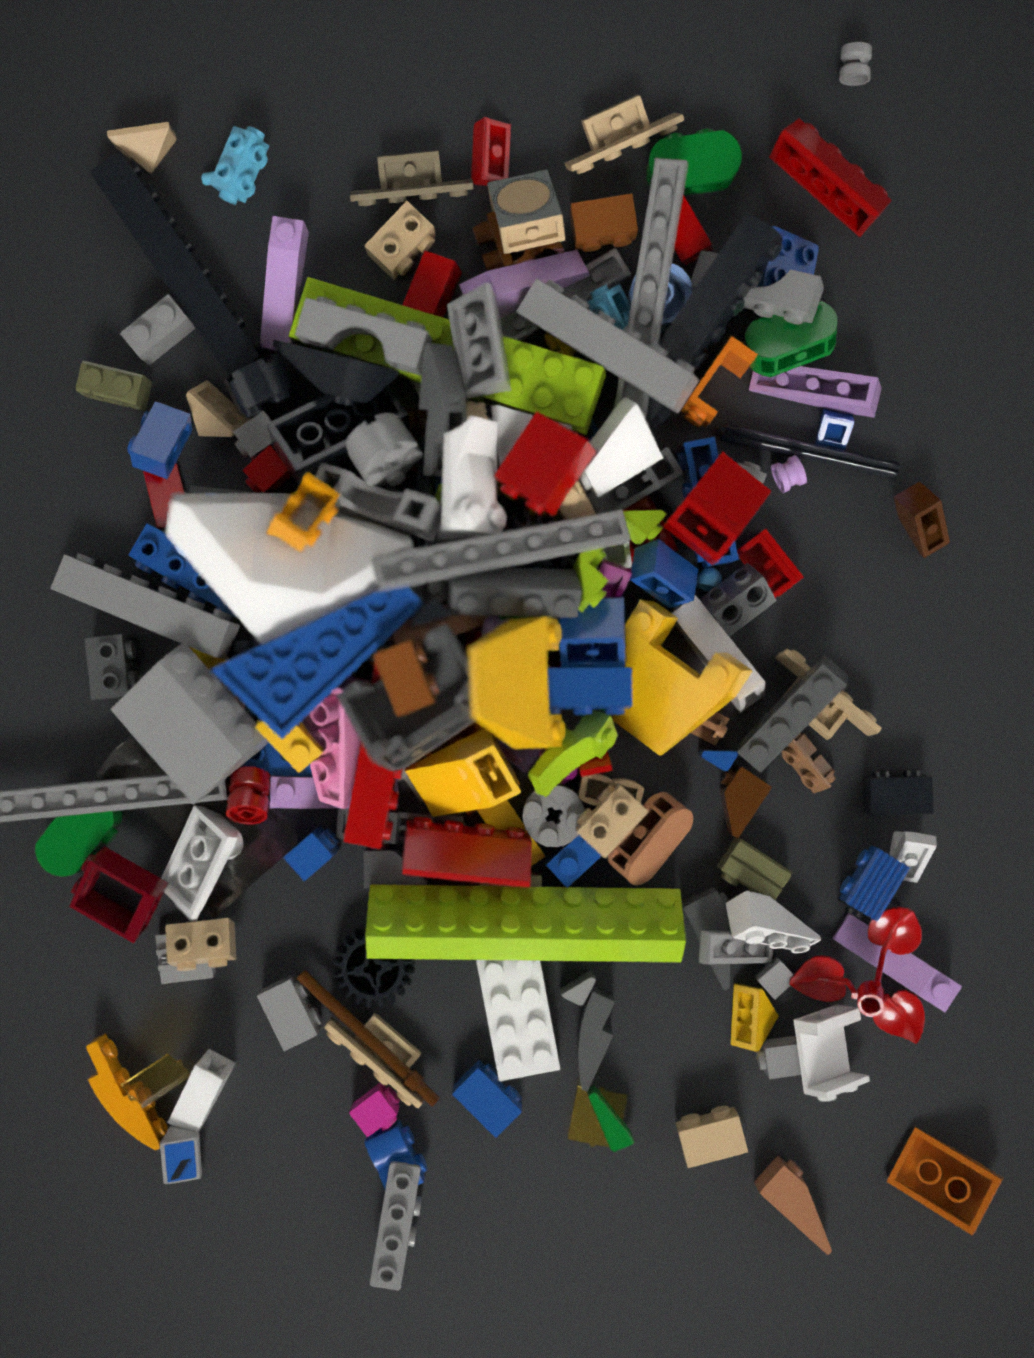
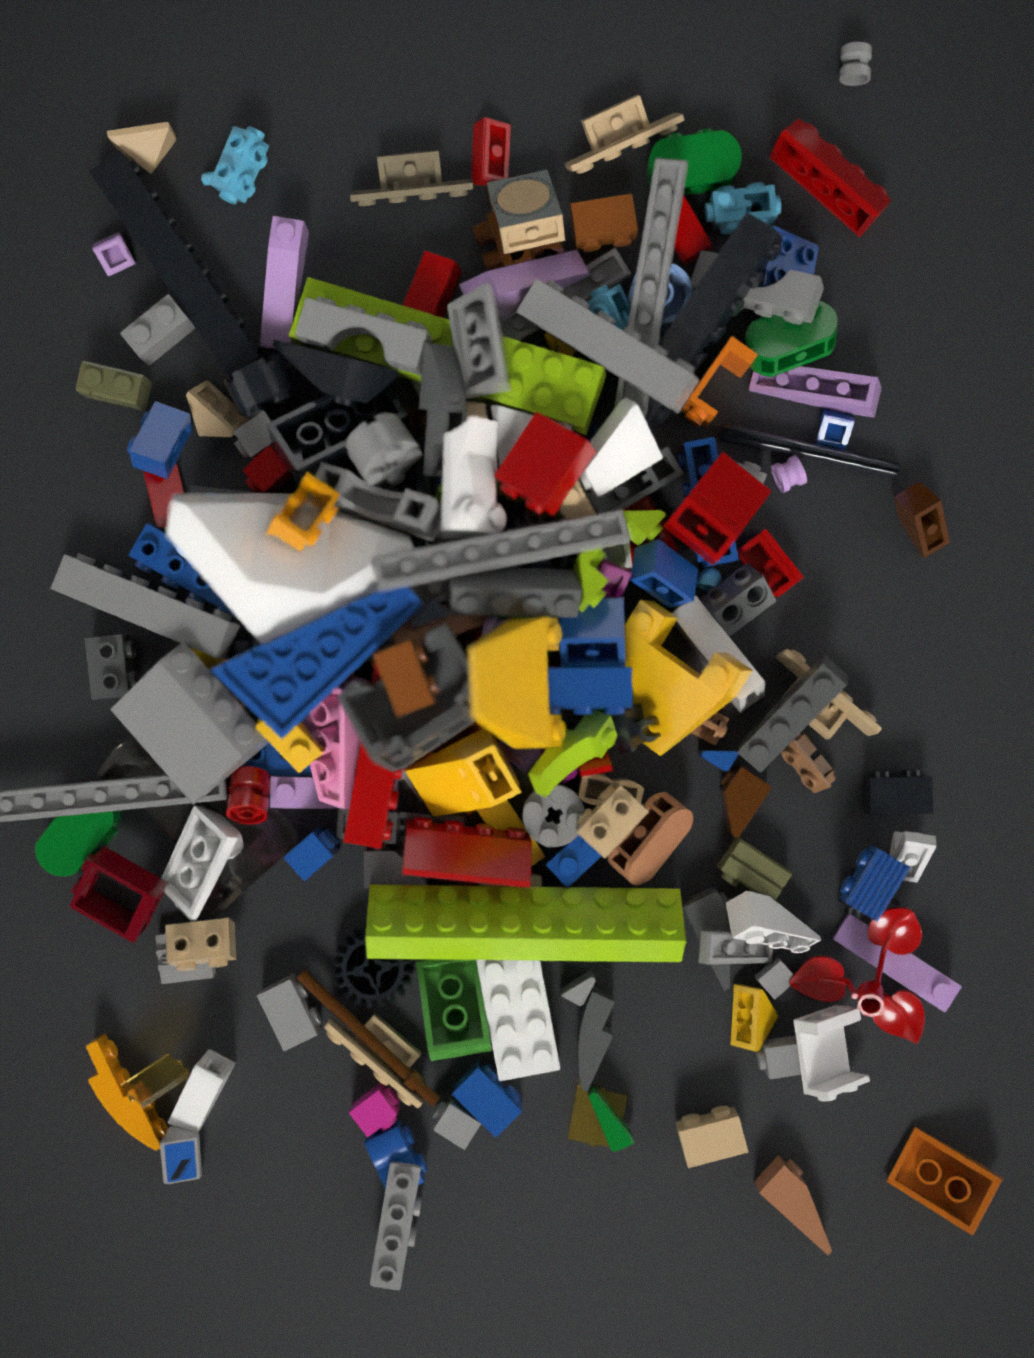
(113, 253): none -> lavender slope
(401, 241): tan brick -> none
(453, 1008): none -> bright green slope
(455, 1122): none -> light grey brick
(633, 729): none -> black brick
(730, 205): none -> medium azure brick

